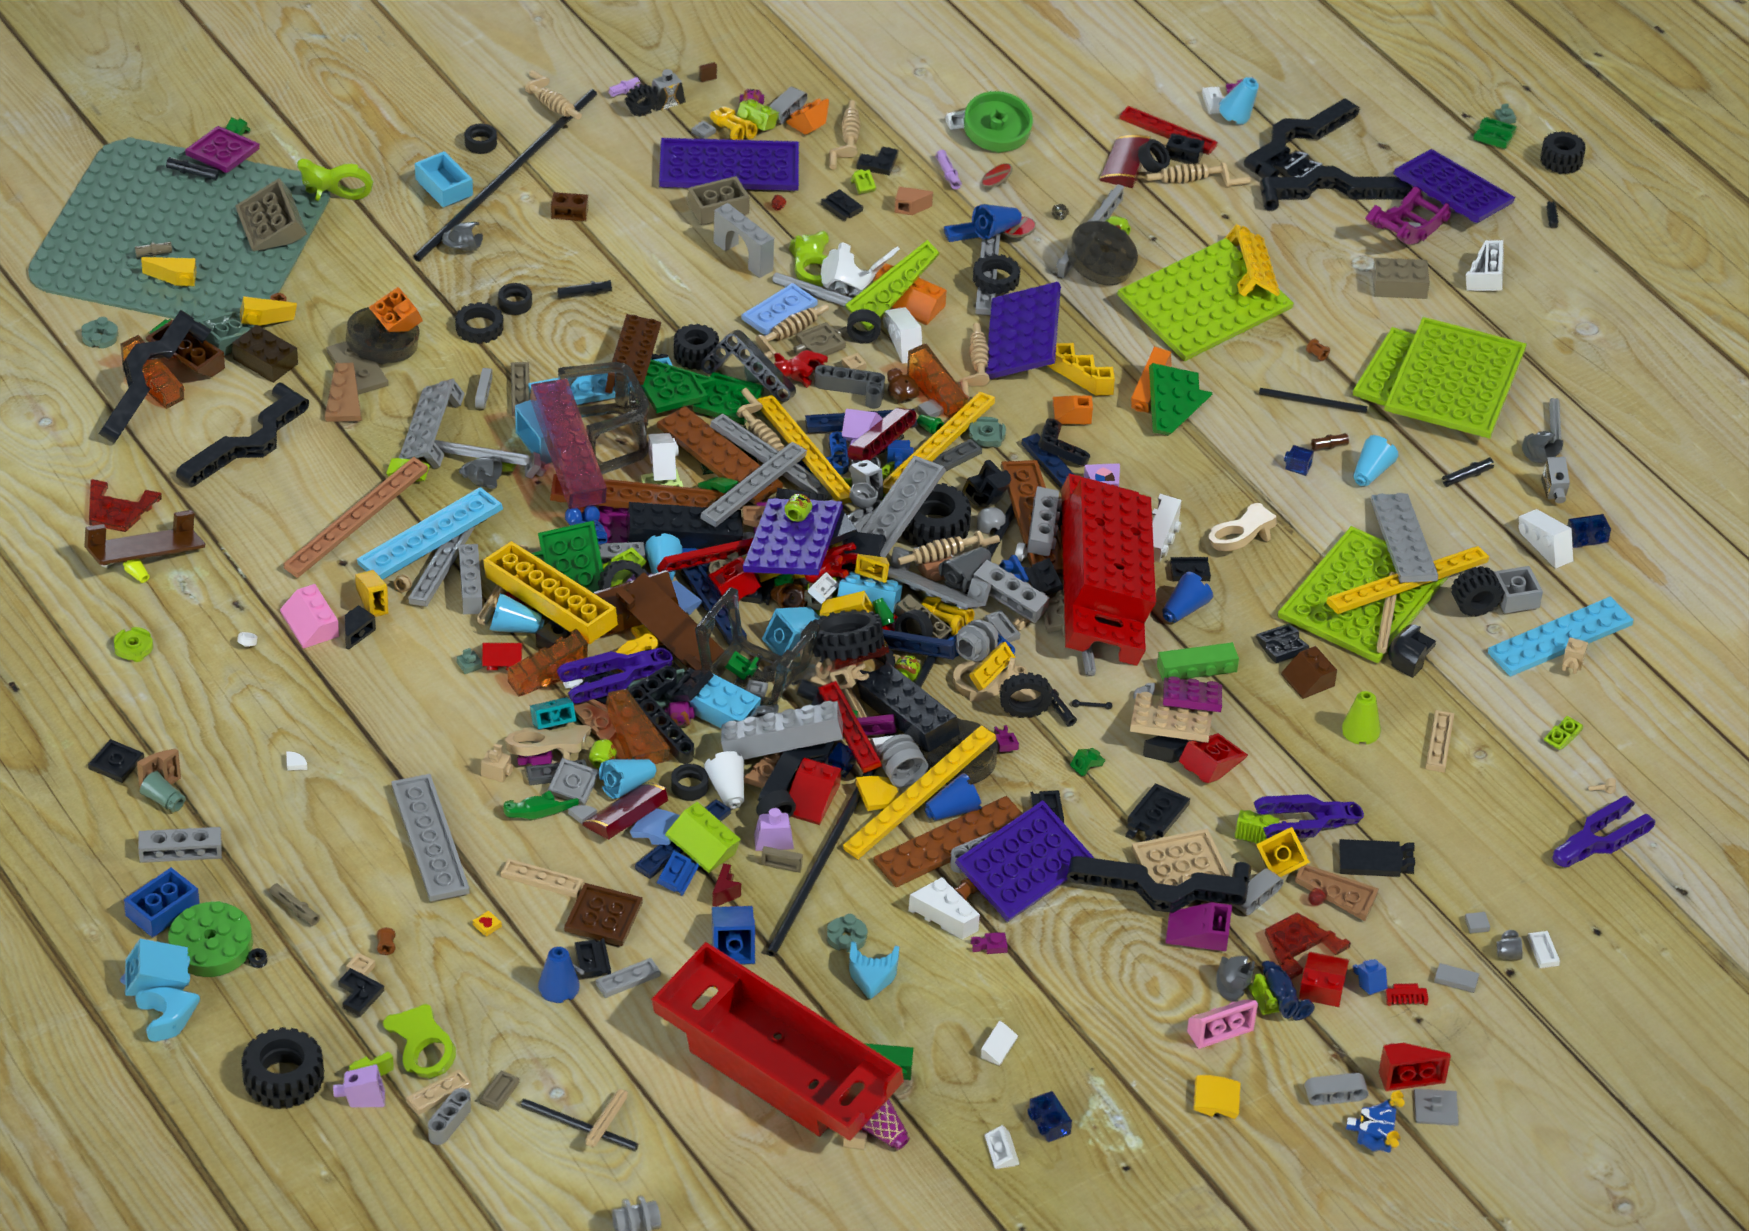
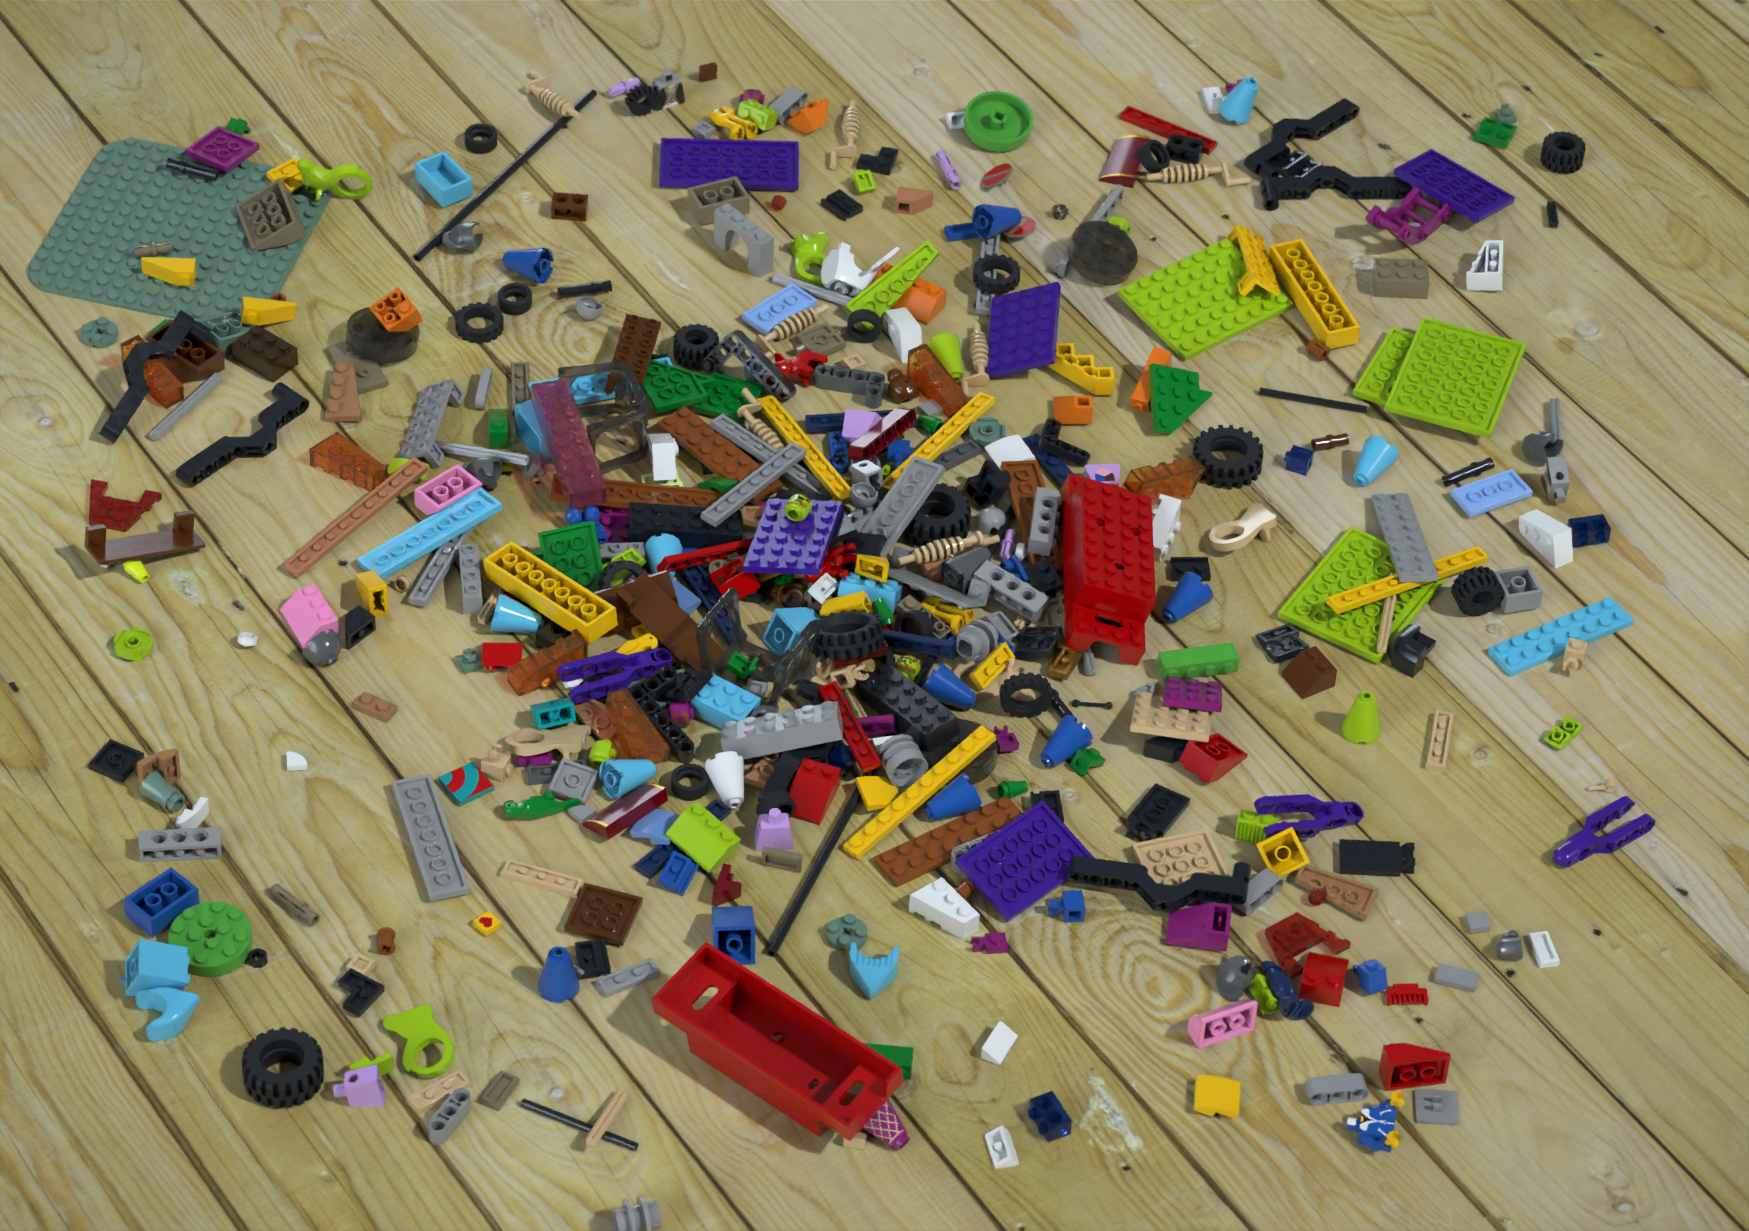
(185, 406): none -> light grey axle
(193, 817): none -> white slope
(288, 174): none -> yellow slope
(323, 649): none -> dark grey cylinder
(348, 461): none -> clear orange wedge
(375, 707): none -> medium nougat plate
(445, 490): none -> bright pink slope
(466, 783): none -> teal tile
(498, 428): none -> green slope
(530, 263): none -> blue cone
(589, 307): none -> light grey hair
(948, 351): none -> lime cone
(949, 689): none -> blue cone
(1008, 544): none -> lavender axle
(1009, 449): none -> white slope
(1011, 788): none -> green cone
(1037, 642): none -> black slope
(1063, 662): none -> pearl gold wing
(1065, 741): none -> blue cone
(1071, 906): none -> blue brick
(1170, 479): none -> clear orange wedge
(1229, 472): none -> black tyre
(1314, 294): none -> yellow brick
(1491, 493): none -> light blue plate

